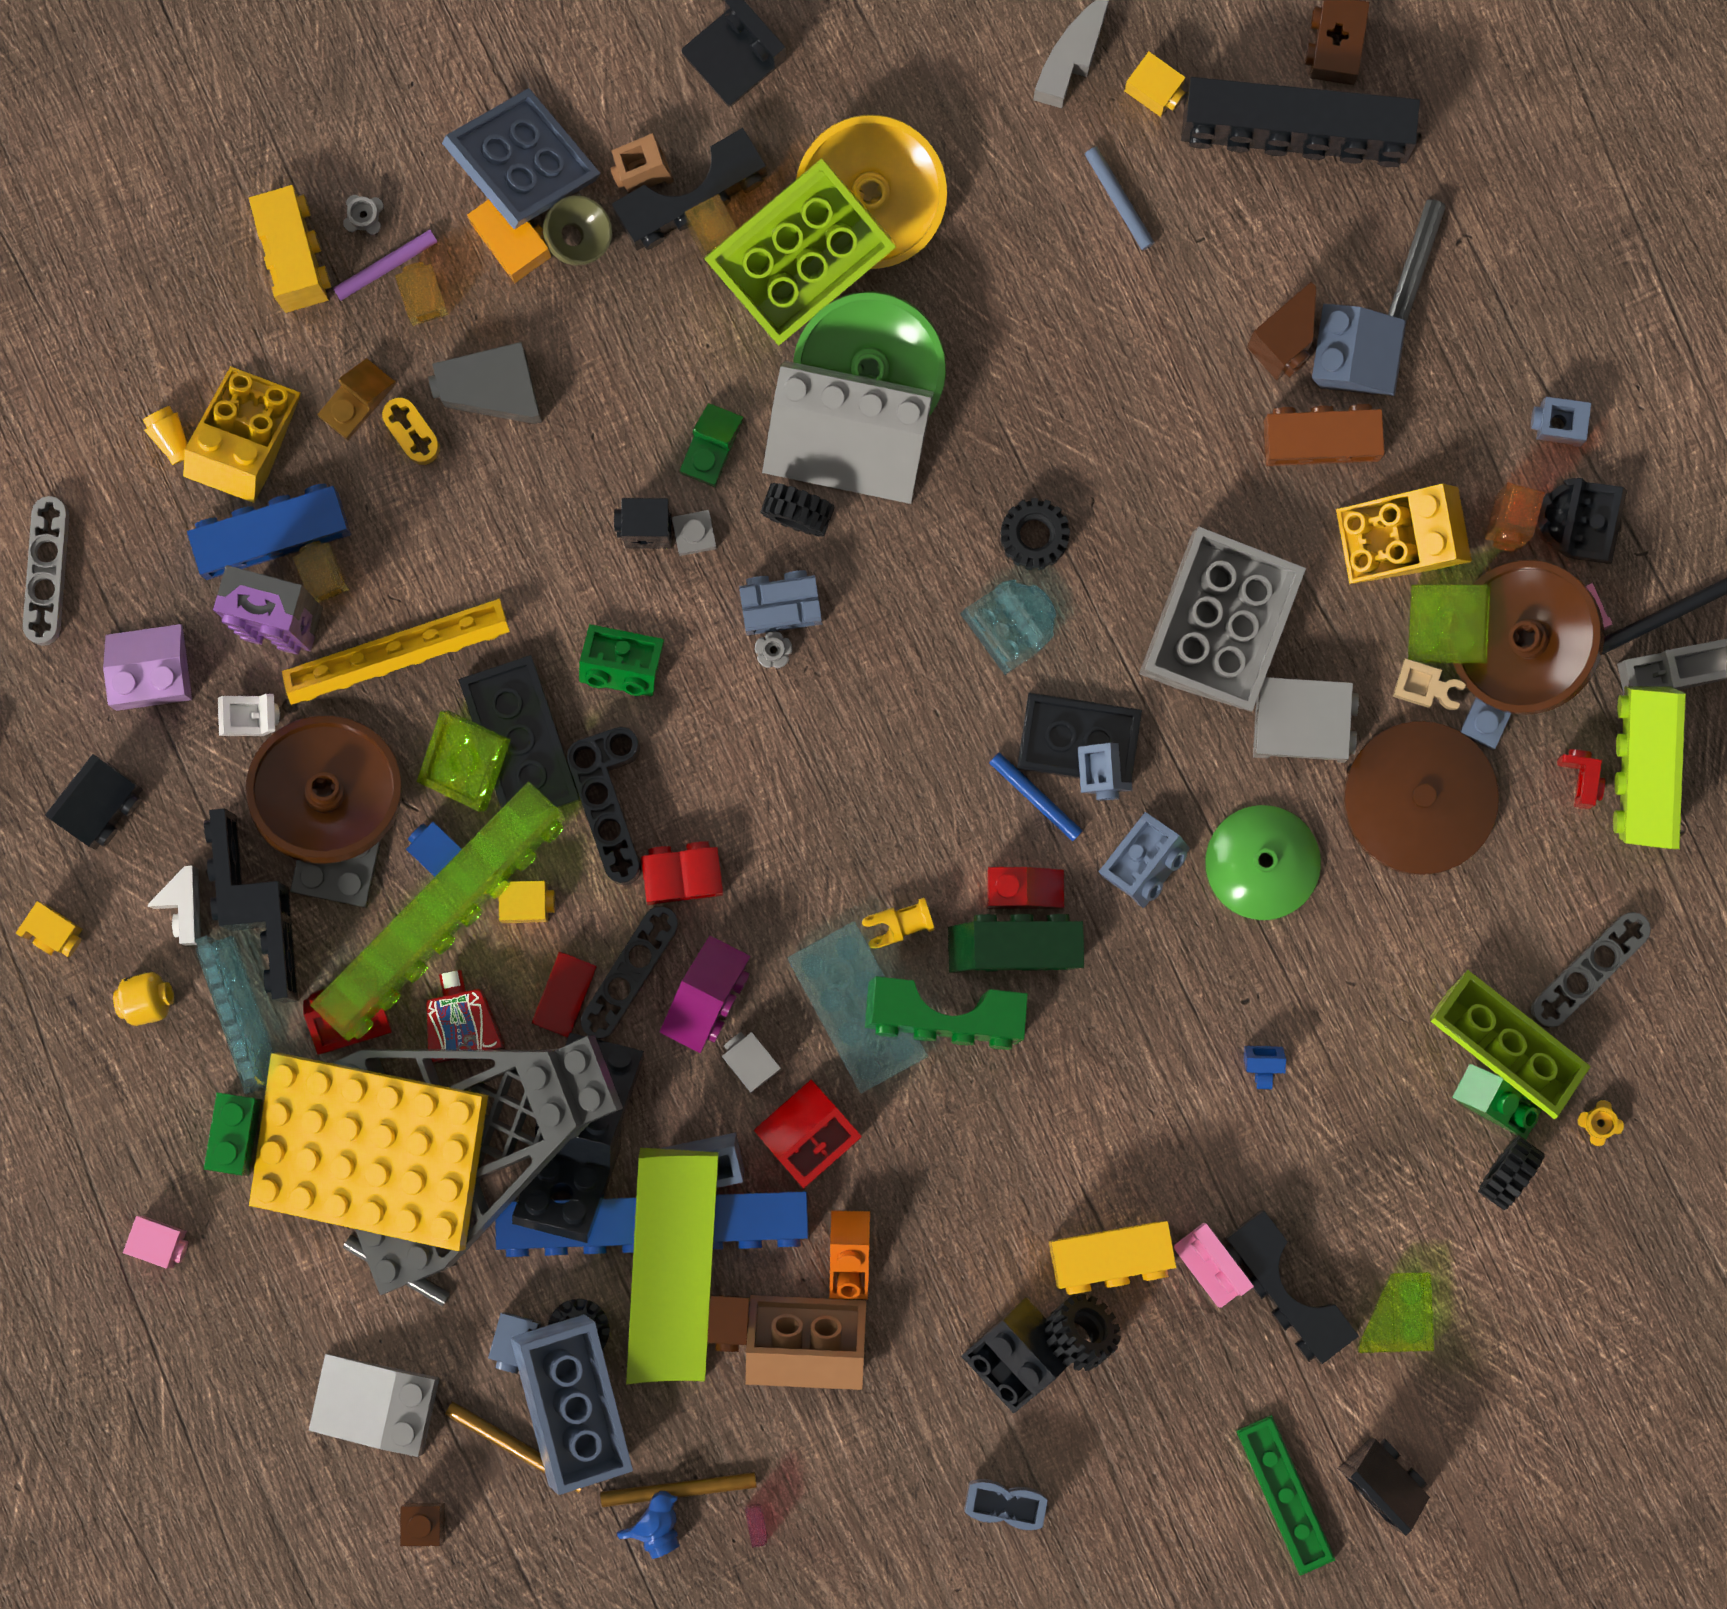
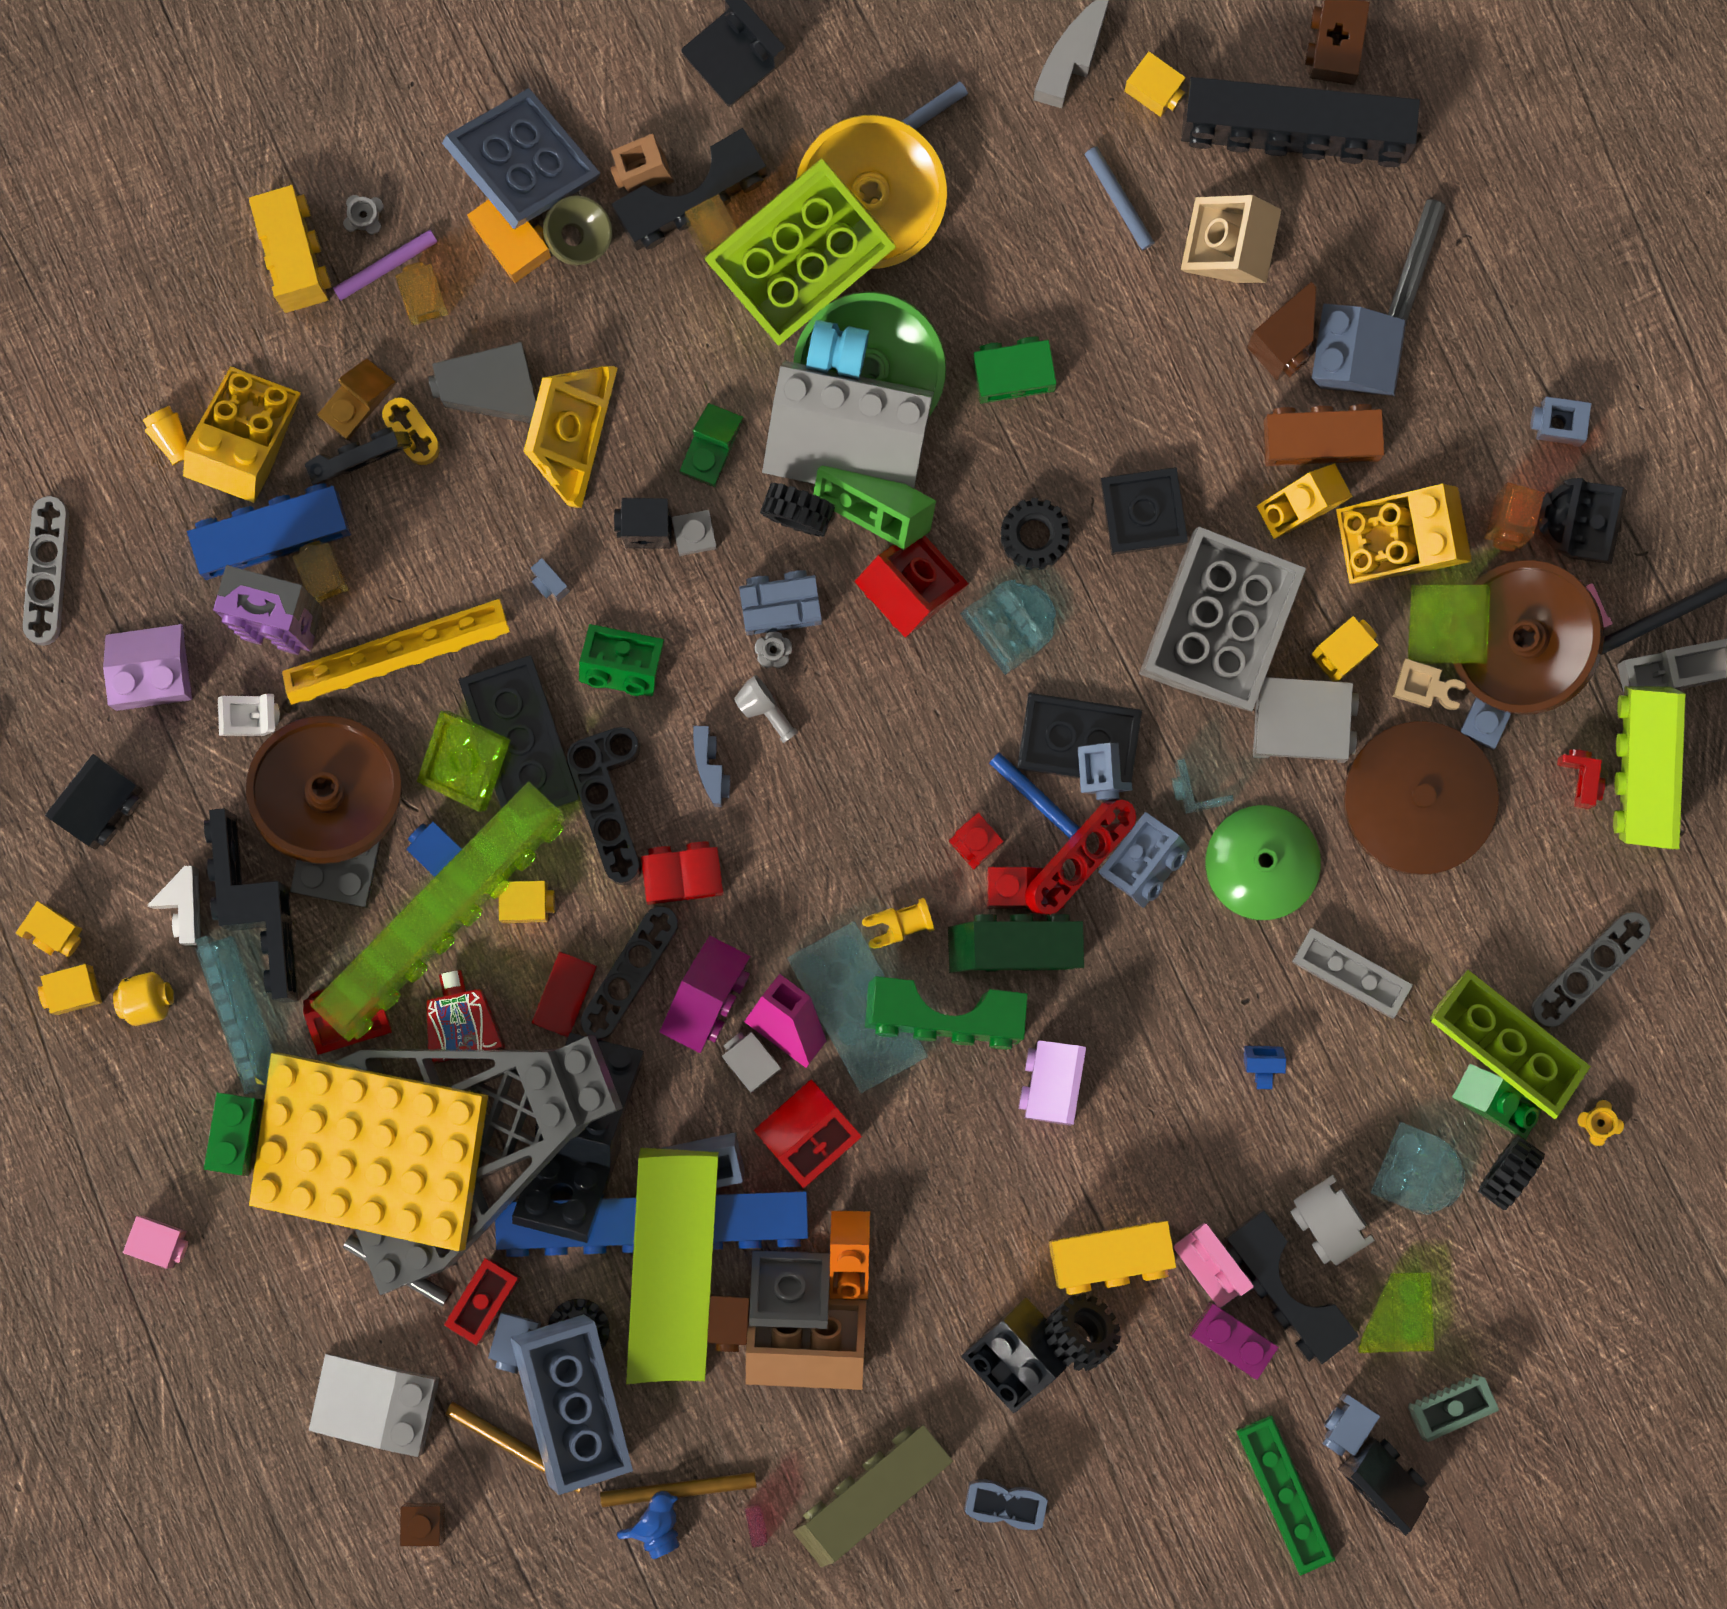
(69, 990): none -> yellow brick
(353, 456): none -> black hinge
(482, 1301): none -> red brick
(548, 581): none -> sand blue plate
(568, 428): none -> yellow wing
(712, 776): none -> sand blue slope
(756, 699): none -> light grey bar
(788, 1020): none -> dark pink slope
(789, 1289): none -> dark grey plate
(837, 349): none -> medium azure wheel
(872, 1496): none -> olive wedge
(877, 504): none -> bright green slope
(911, 584): none -> red slope
(936, 106): none -> sand blue bar
(976, 841): none -> red brick
(1014, 370): none -> green brick
(1053, 1082): none -> lavender slope
(1077, 851): none -> red beam
(1144, 511): none -> black plate
(1183, 791): none -> clear light blue bracket
(1231, 238): none -> tan slope
(1233, 1341): none -> magenta brick
(1304, 500): none -> yellow slope
(1332, 1221): none -> light grey brick
(1345, 649): none -> yellow brick
(1349, 1426): none -> sand blue brick
(1352, 973): none -> light grey plate
(1419, 1172): none -> clear light blue slope
(1453, 1407): none -> sand green brick

